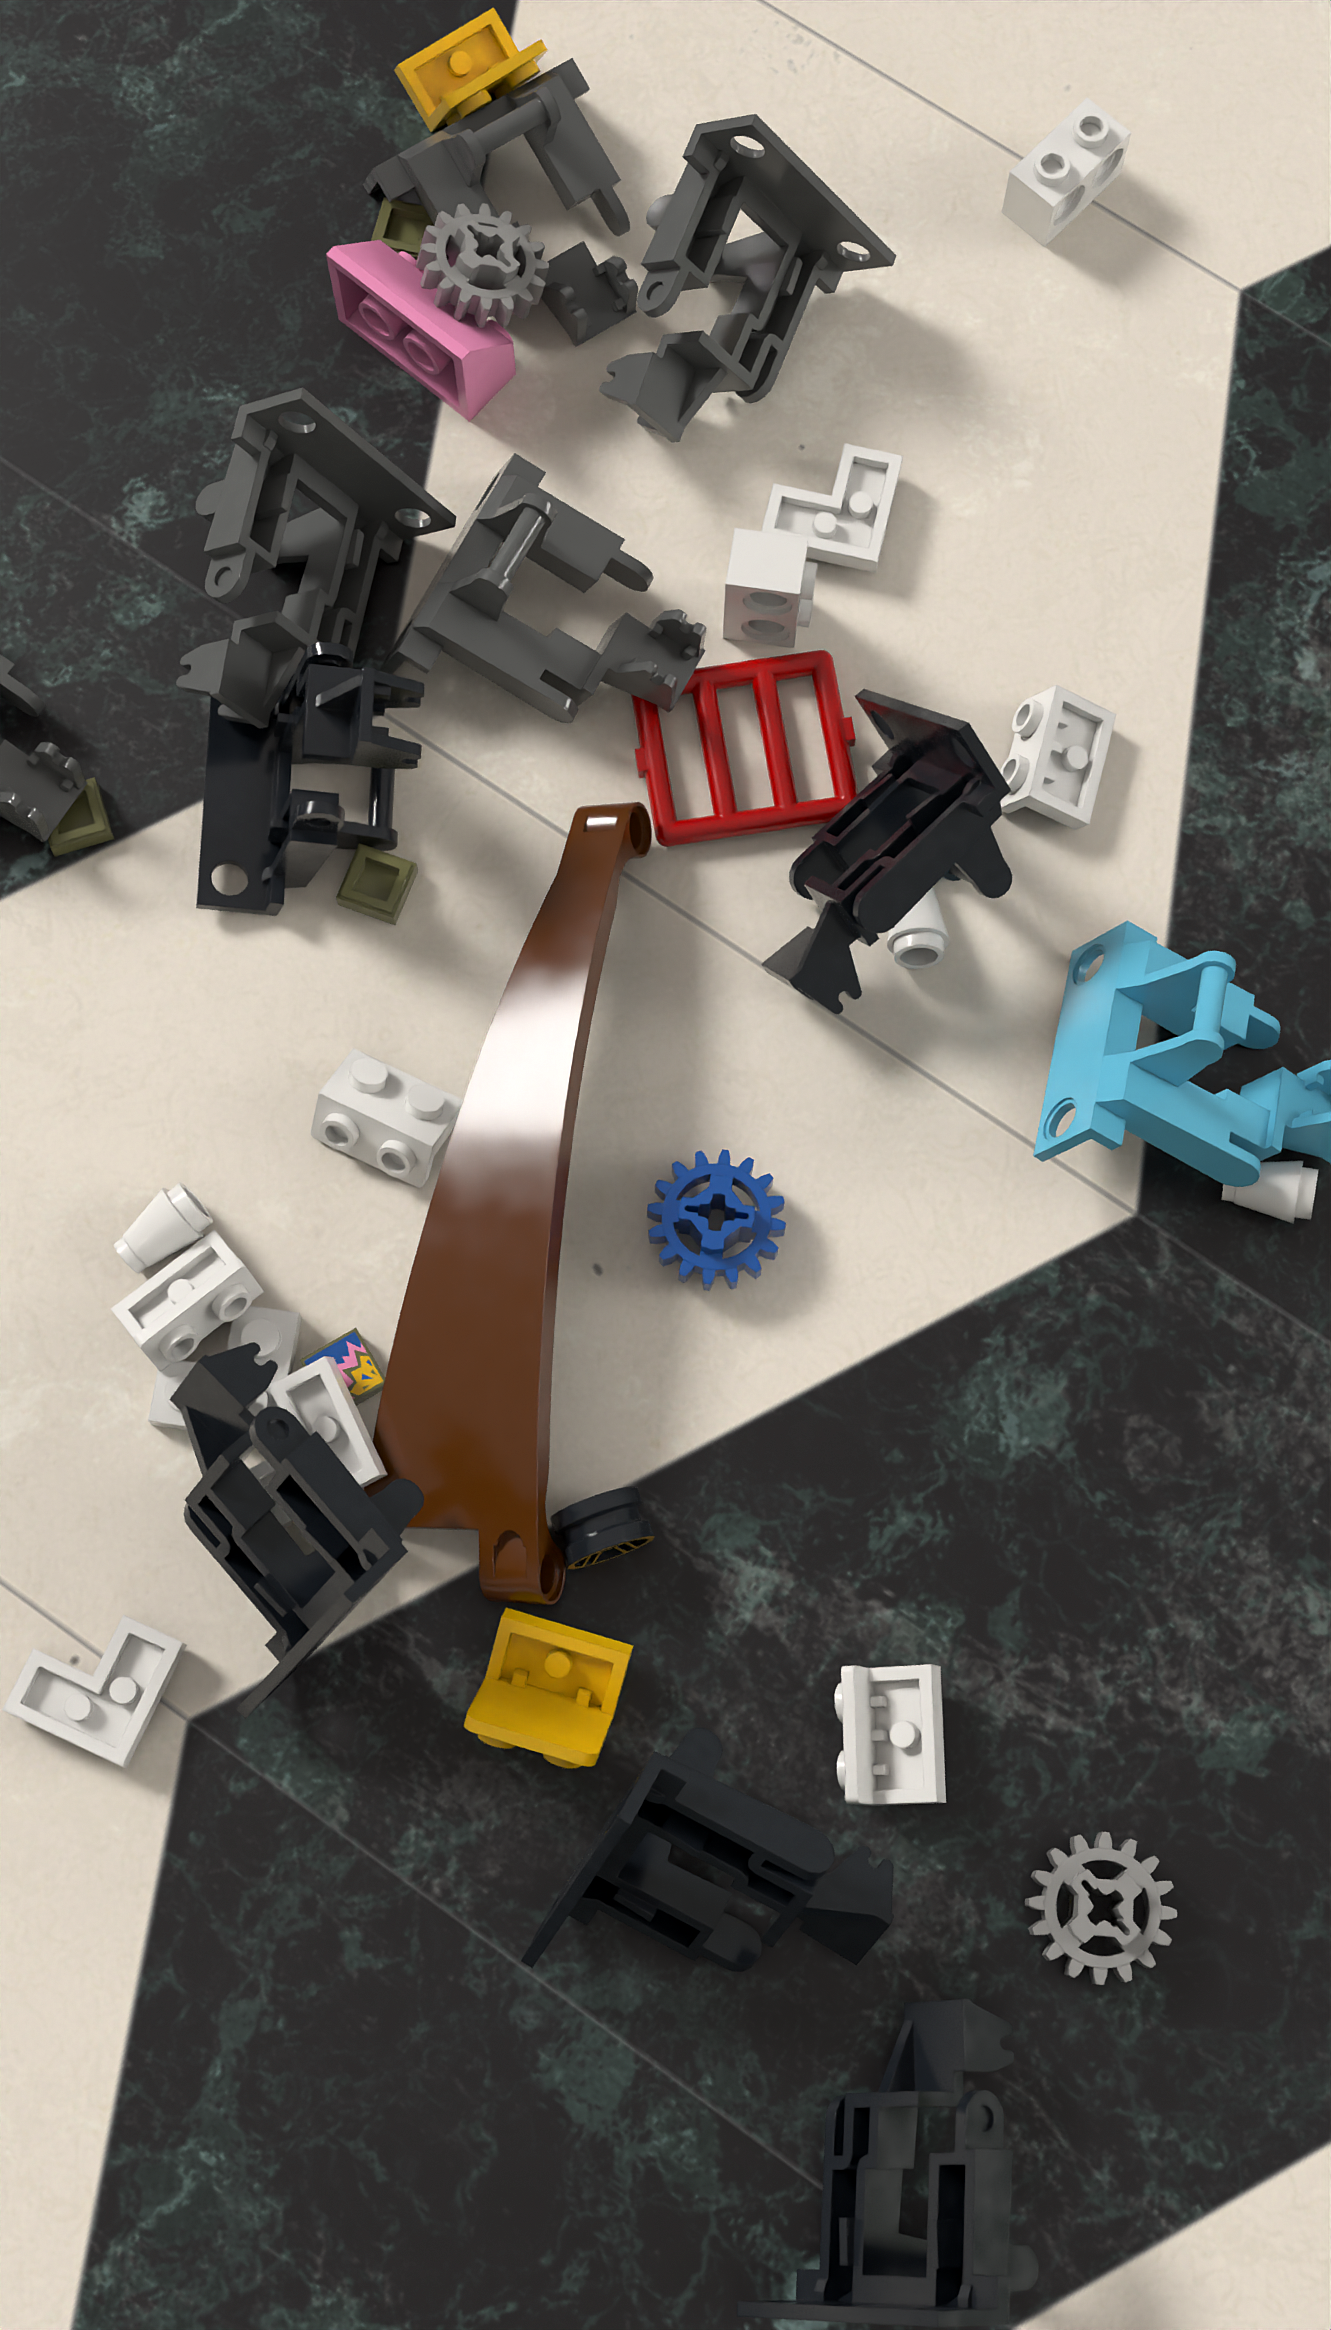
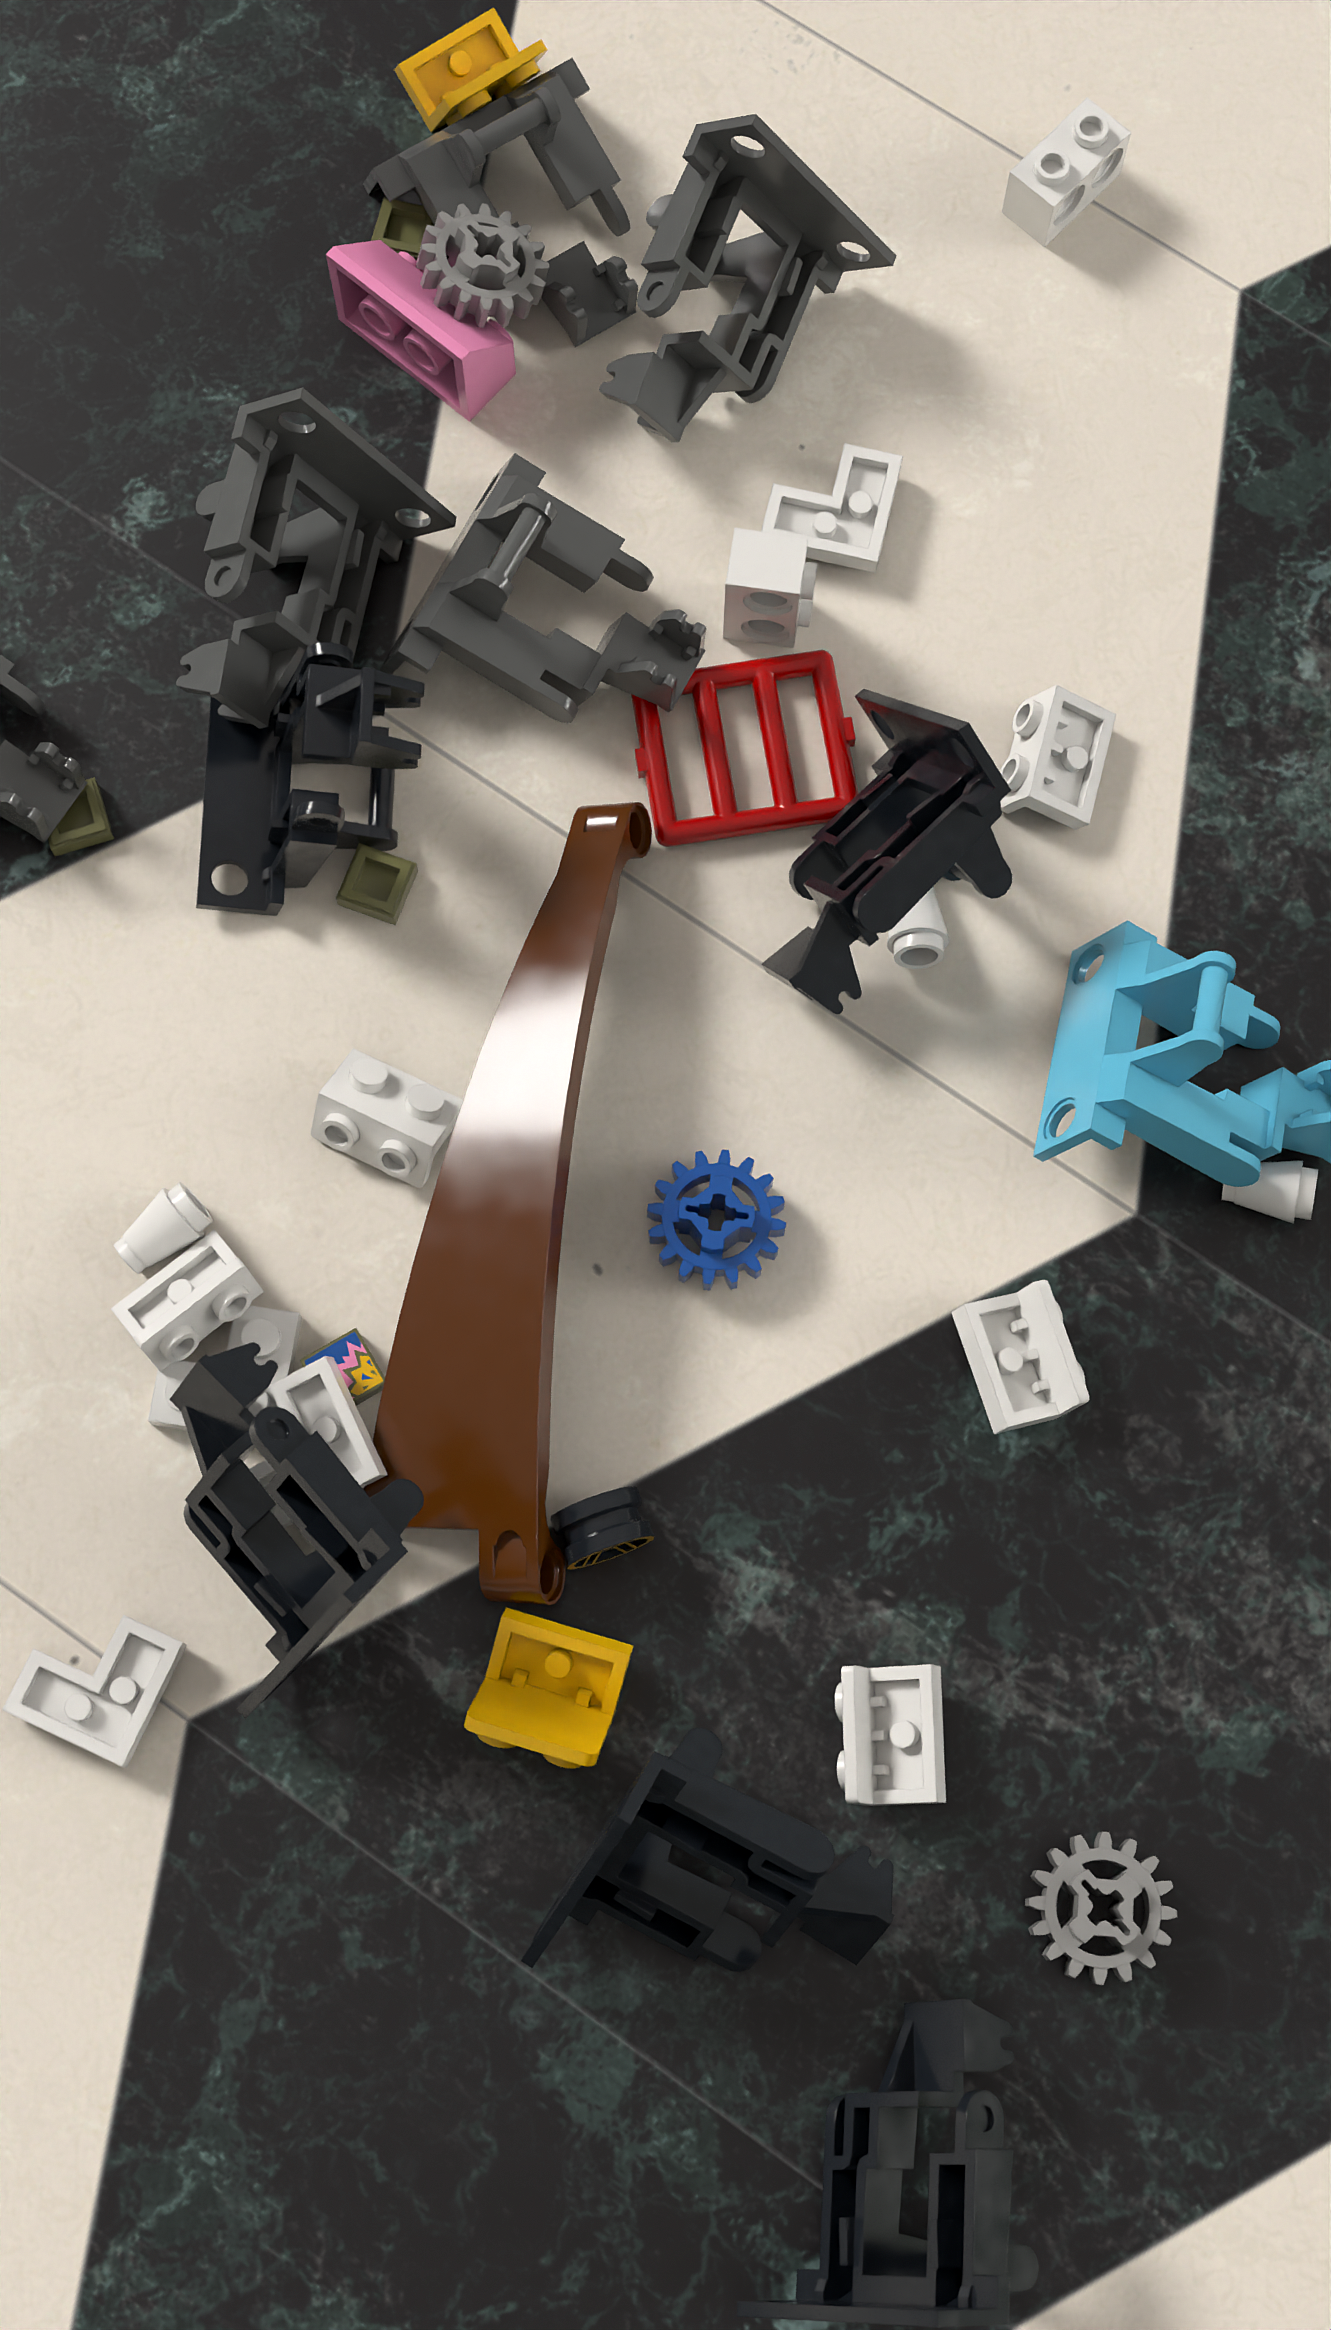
(1021, 1357): none -> white bracket

